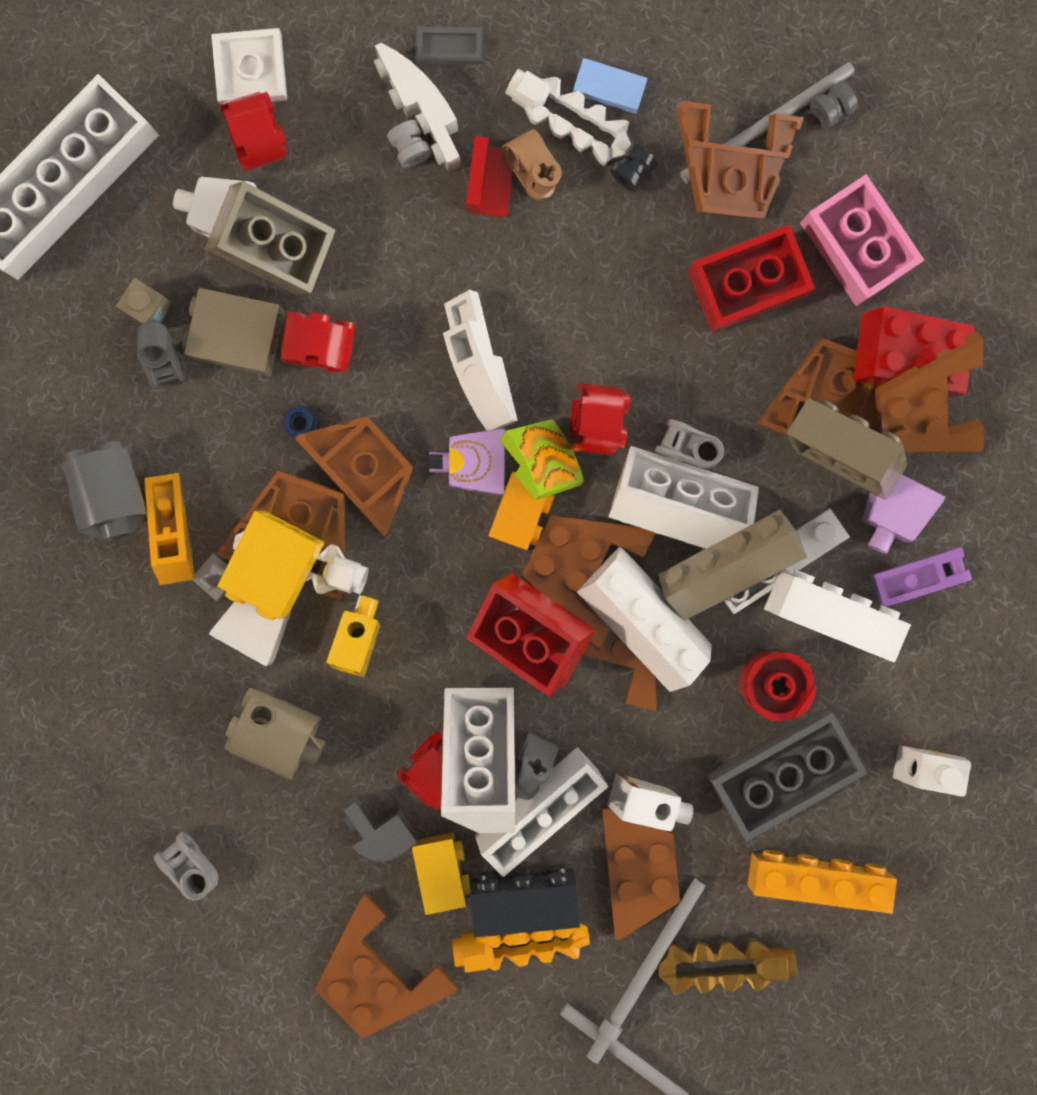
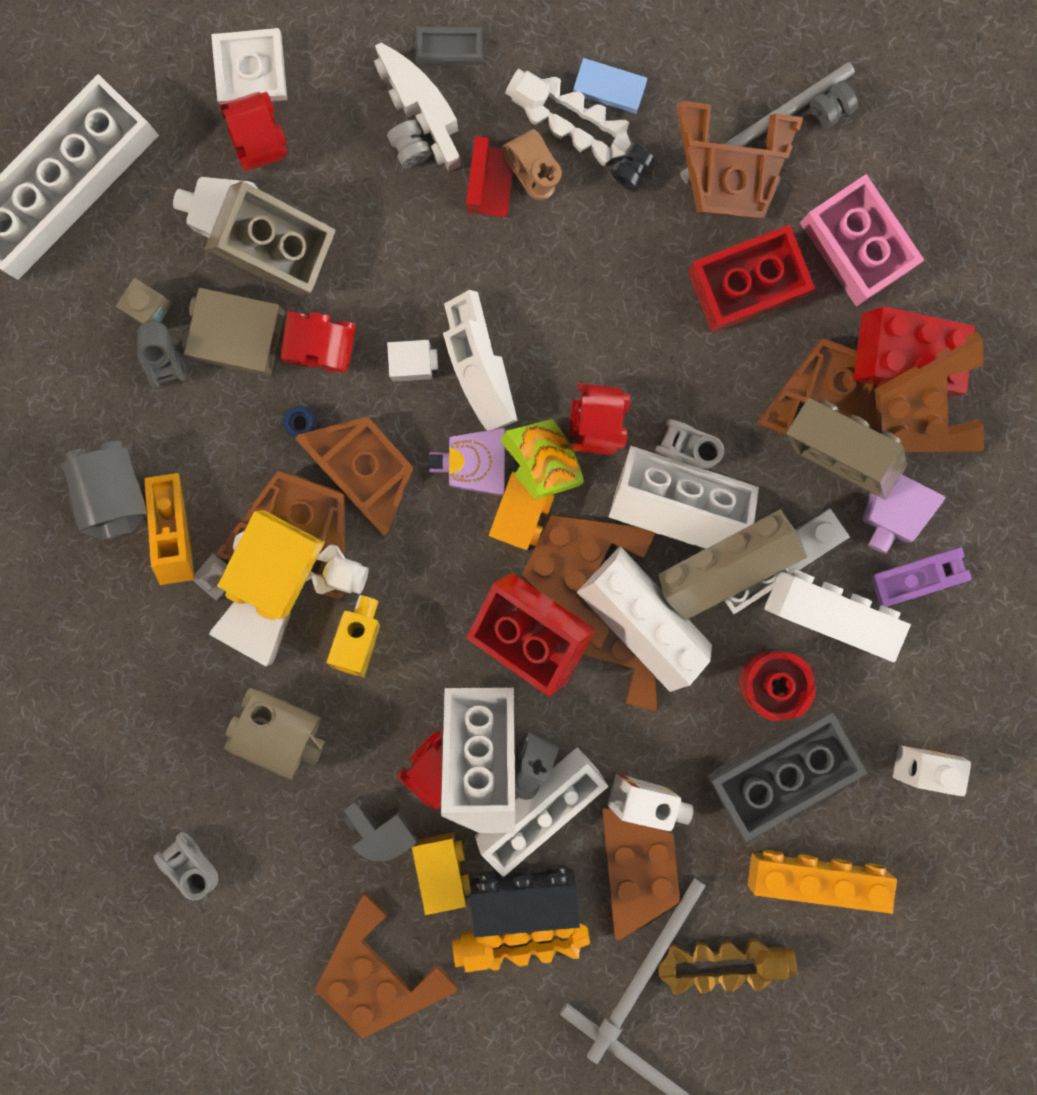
(411, 360): none -> white brick

